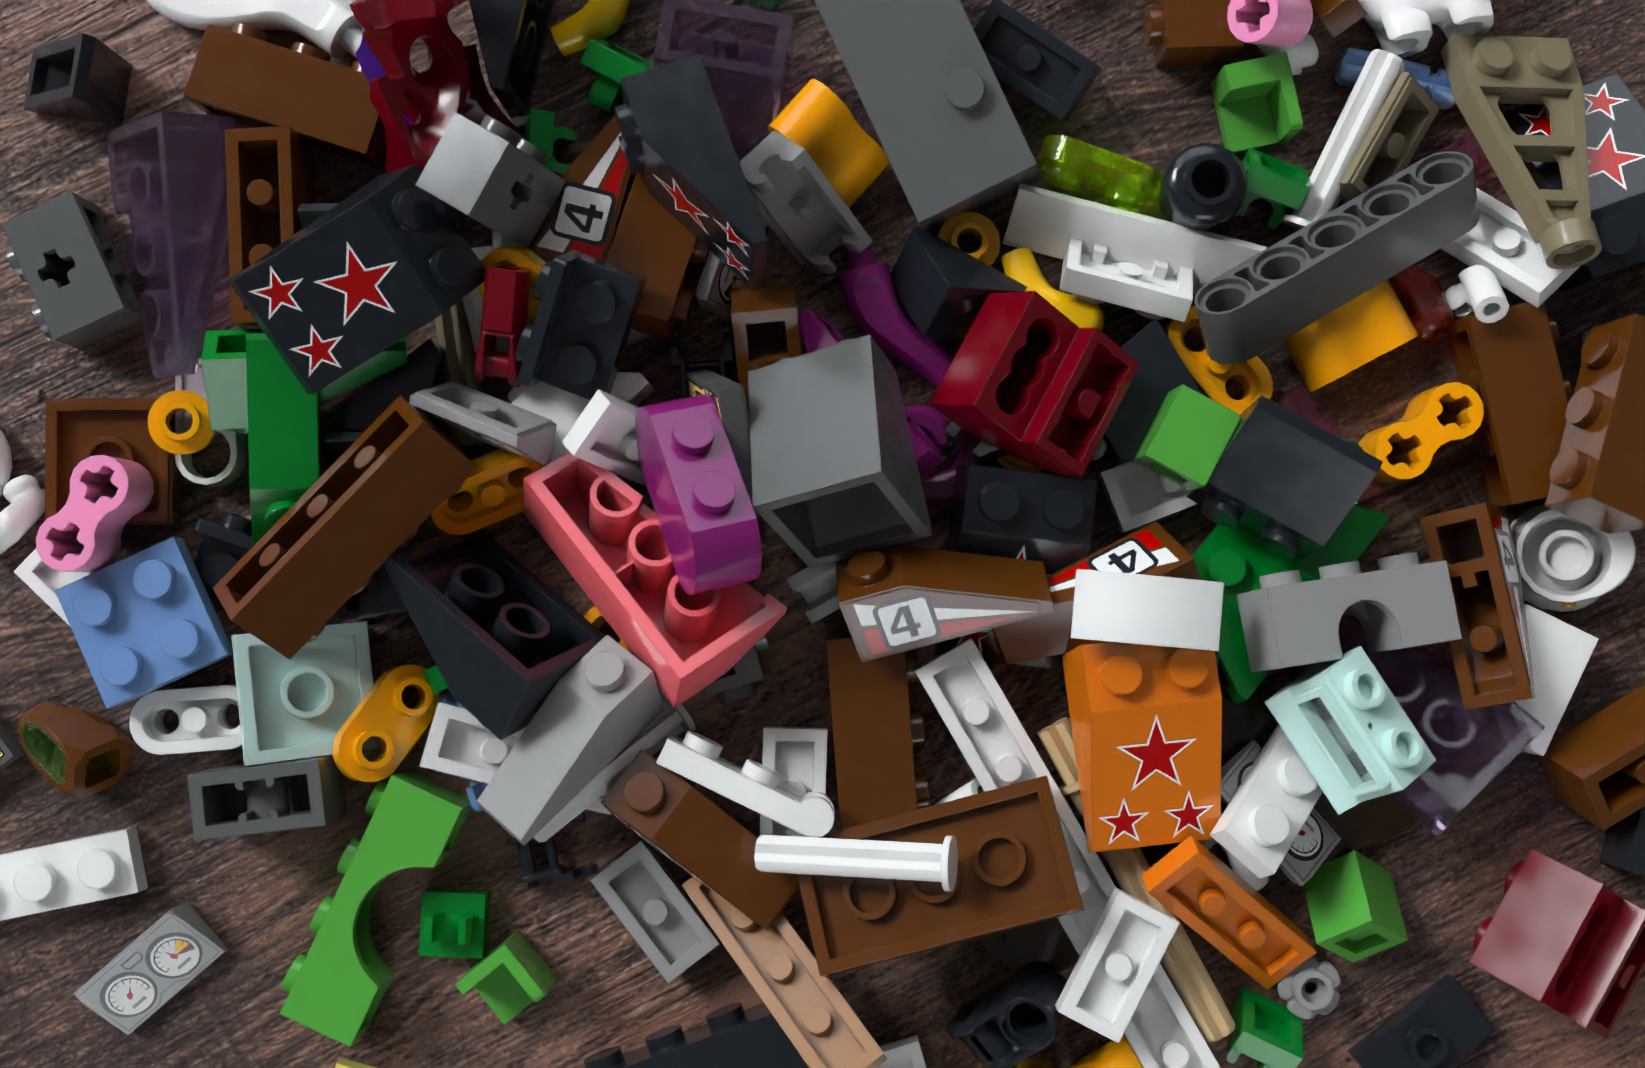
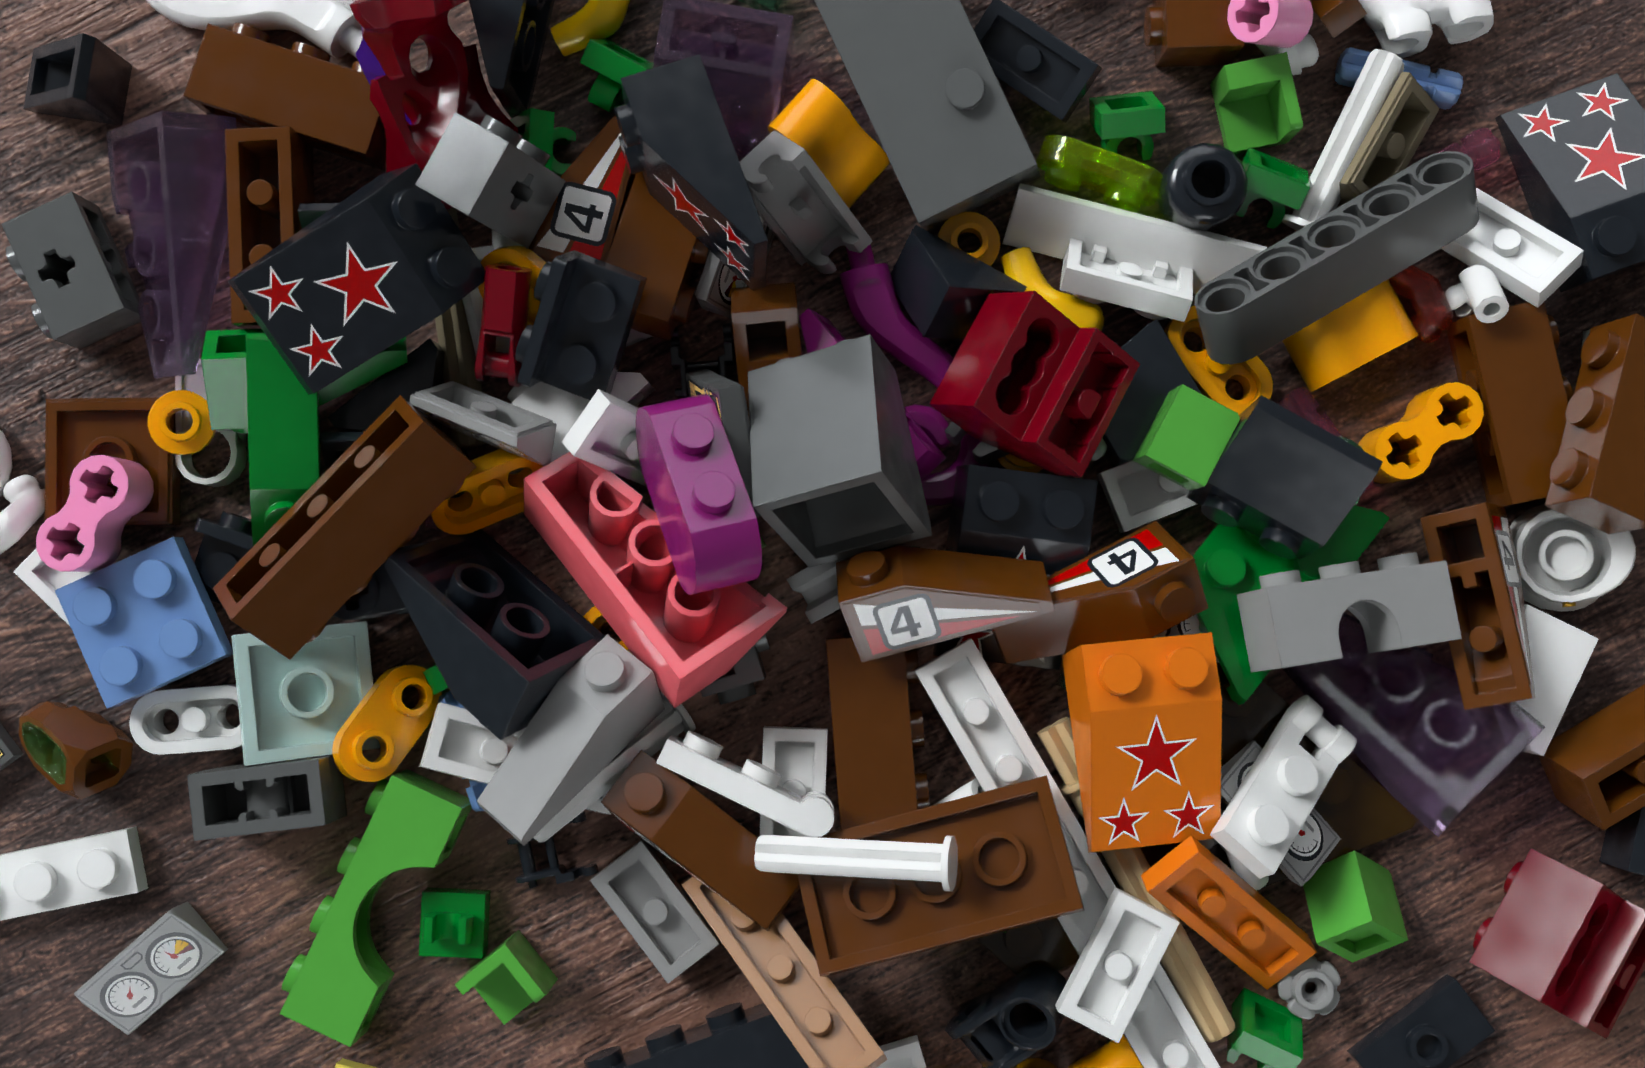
(1128, 116): none -> green tile
(1147, 610): white slope -> none
(1350, 730): light aqua window -> none
(1541, 72): dark tan plate -> none

